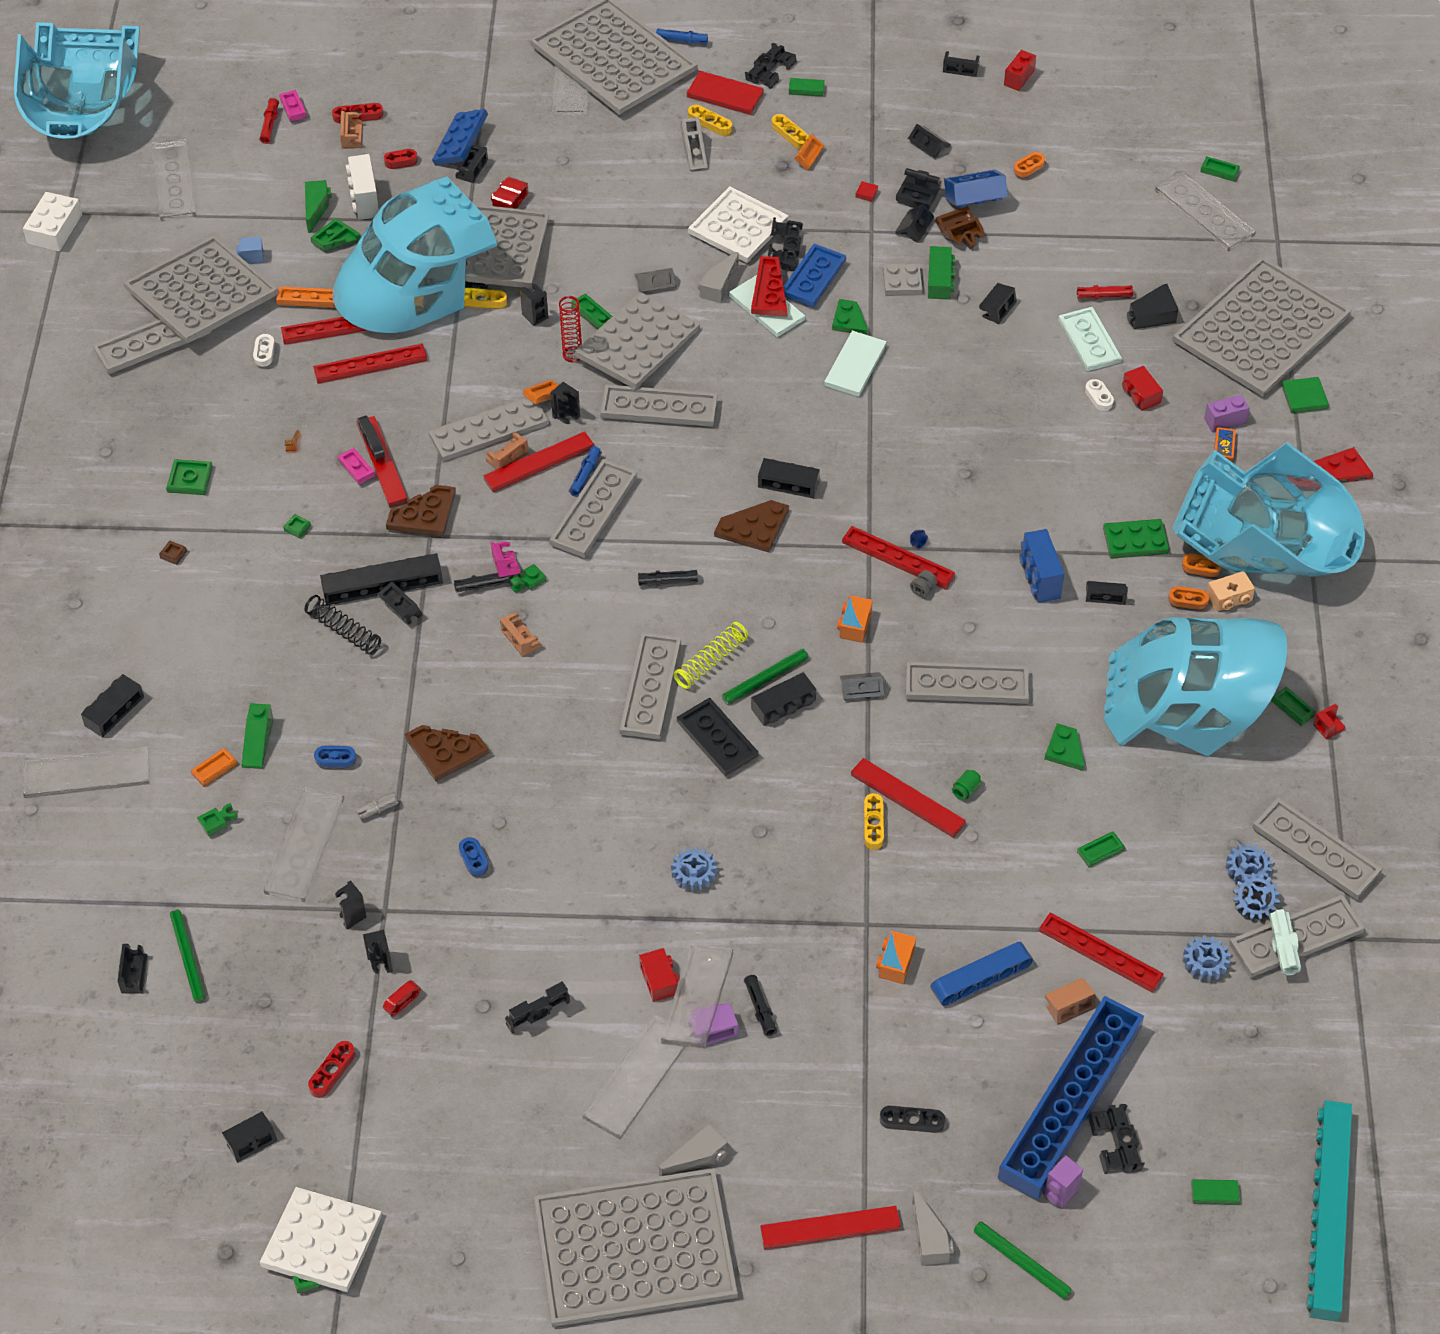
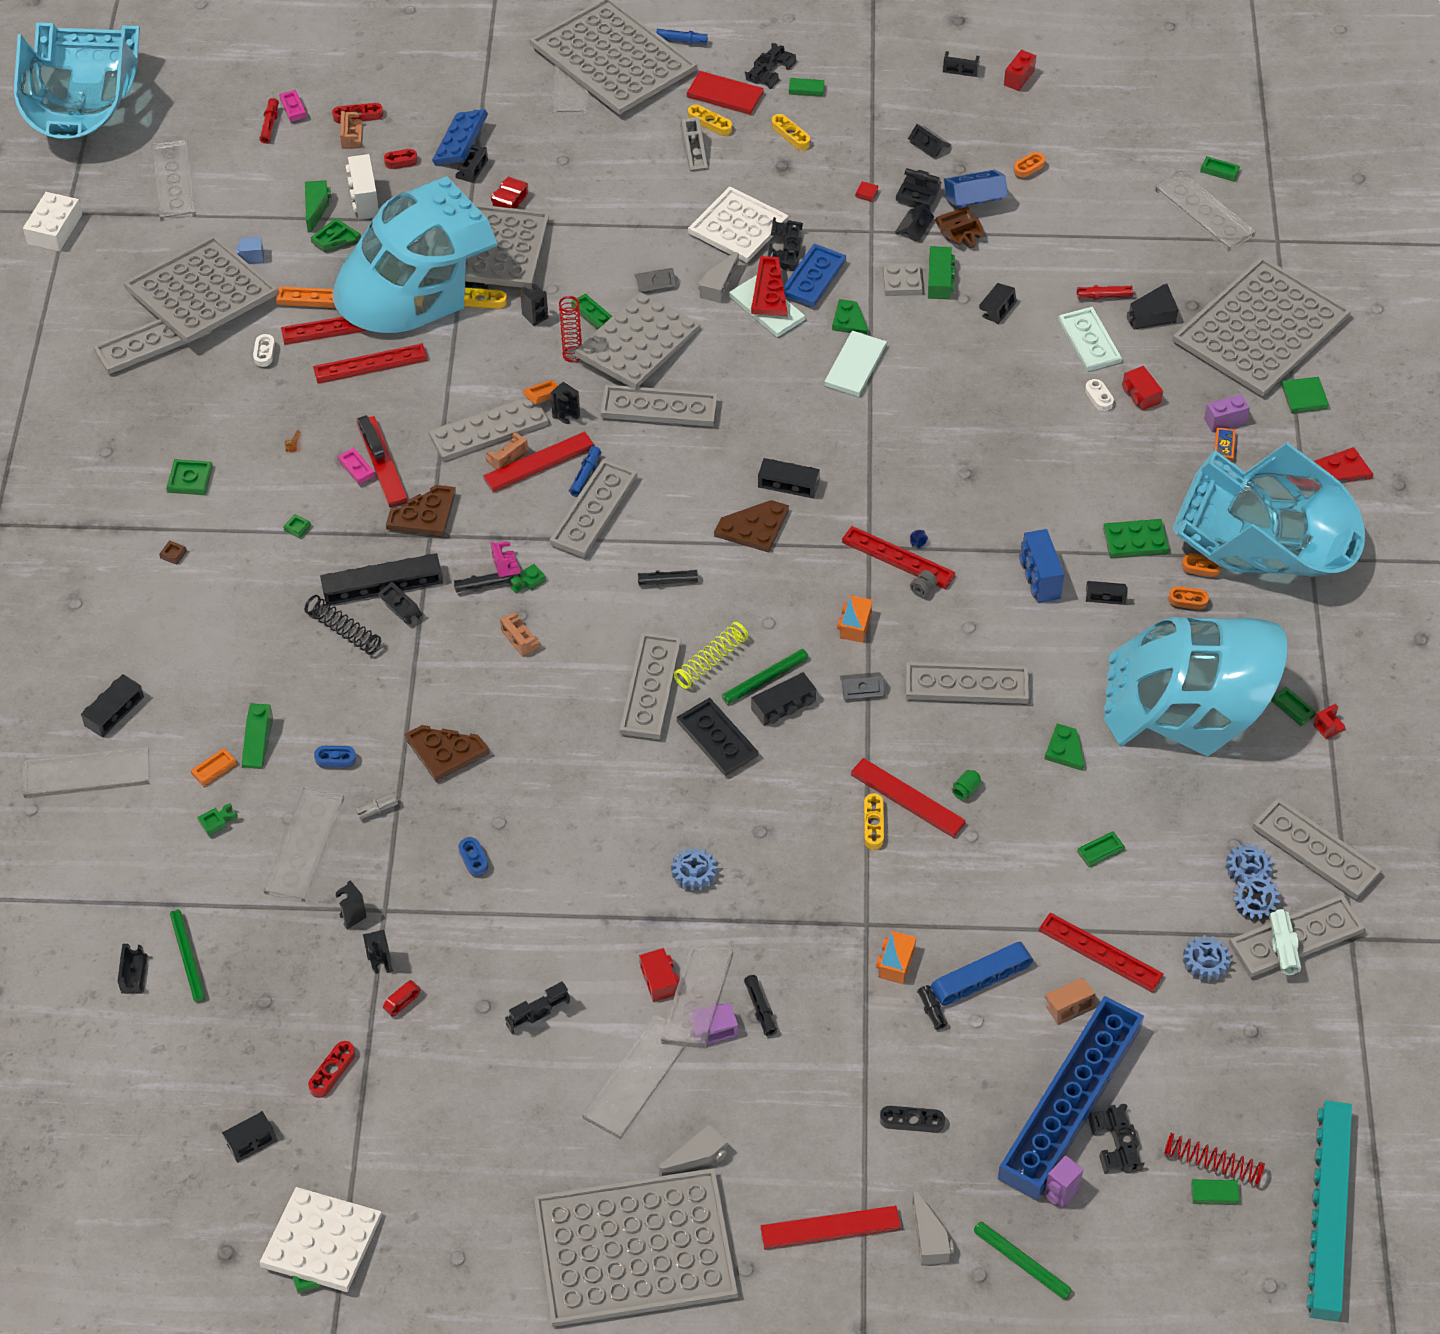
(809, 152): orange tile -> none
(932, 1007): none -> black pin
(1168, 1152): none -> red piece
(1230, 591): light nougat brick -> none

